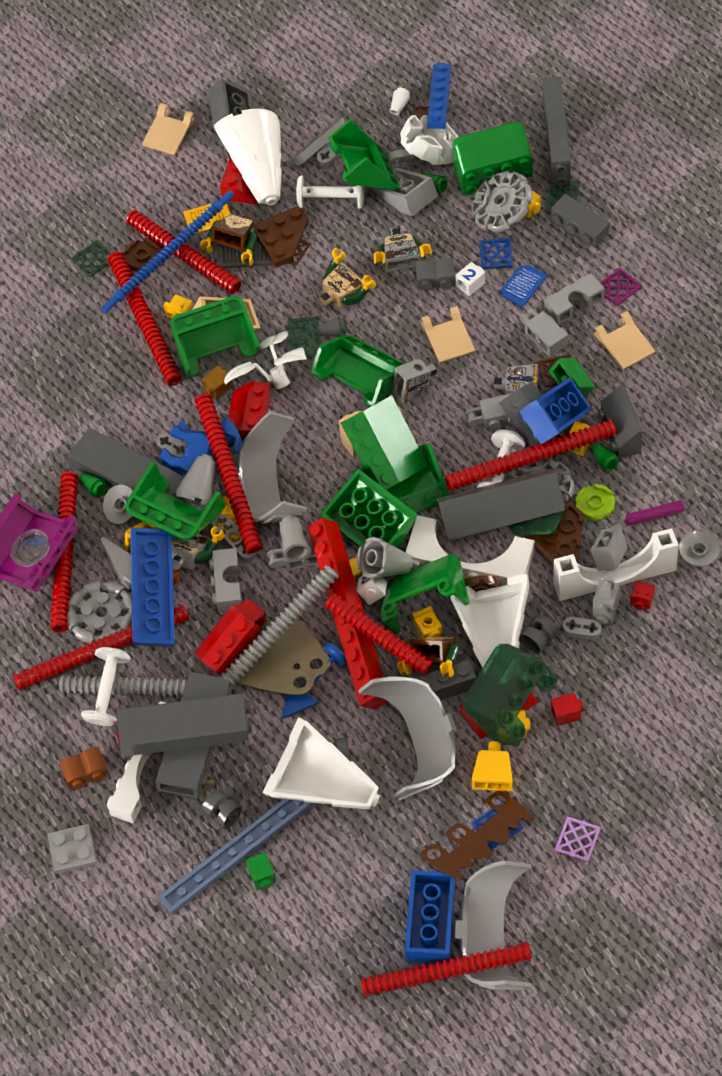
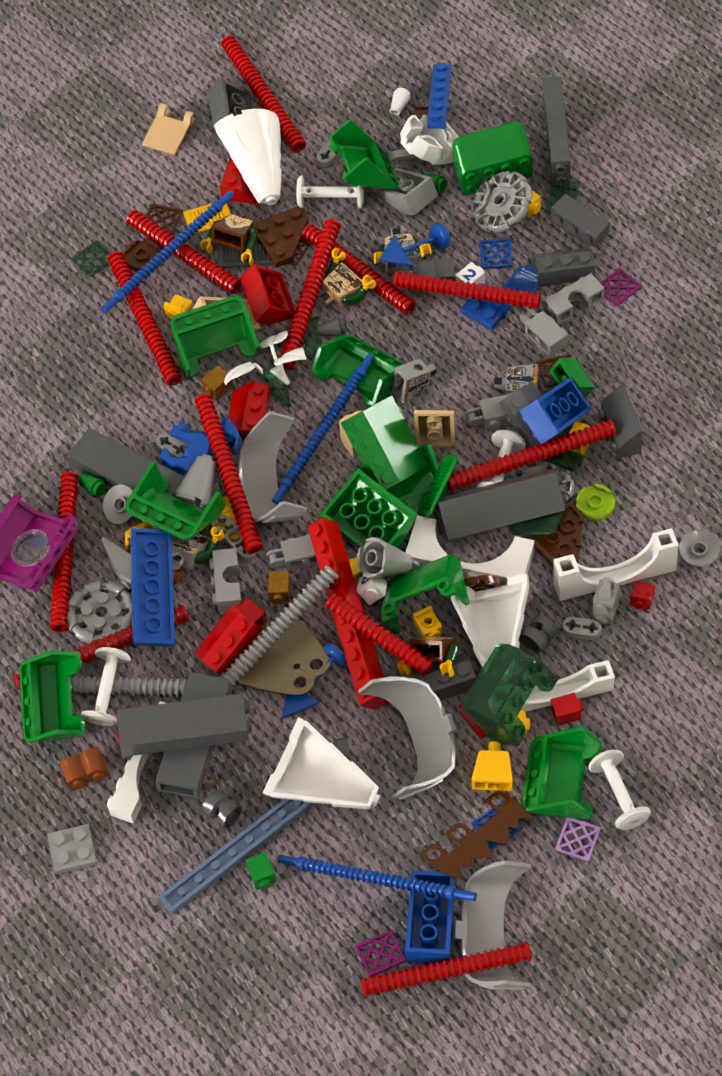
(48, 698): none -> green windscreen
(167, 209): none -> reddish brown window
(262, 92): none -> red piece
(267, 295): none -> red slope
(279, 587): none -> pearl gold brick
(283, 398): none -> clear green window
(293, 539): light grey plant -> none
(311, 289): none -> red piece
(317, 143): light grey beam -> none
(326, 423): none -> blue hose
(383, 286): none -> red piece
(396, 254): none -> blue piece
(396, 946): none -> magenta window
(435, 427): none -> tan slope
(437, 485): none -> green window
(449, 338): tan flag -> none
(451, 892): none -> blue hose
(467, 290): none -> red piece
(485, 312): none -> blue plate
(557, 773): none -> green windscreen
(563, 266): none -> dark grey slope
(568, 460): none -> clear green piece
(587, 682): none -> white arch
(605, 457): green cone -> none
(606, 763): none -> white hose
(609, 548): light grey brick -> none
(626, 343): tan flag -> none
(654, 512): magenta axle -> none

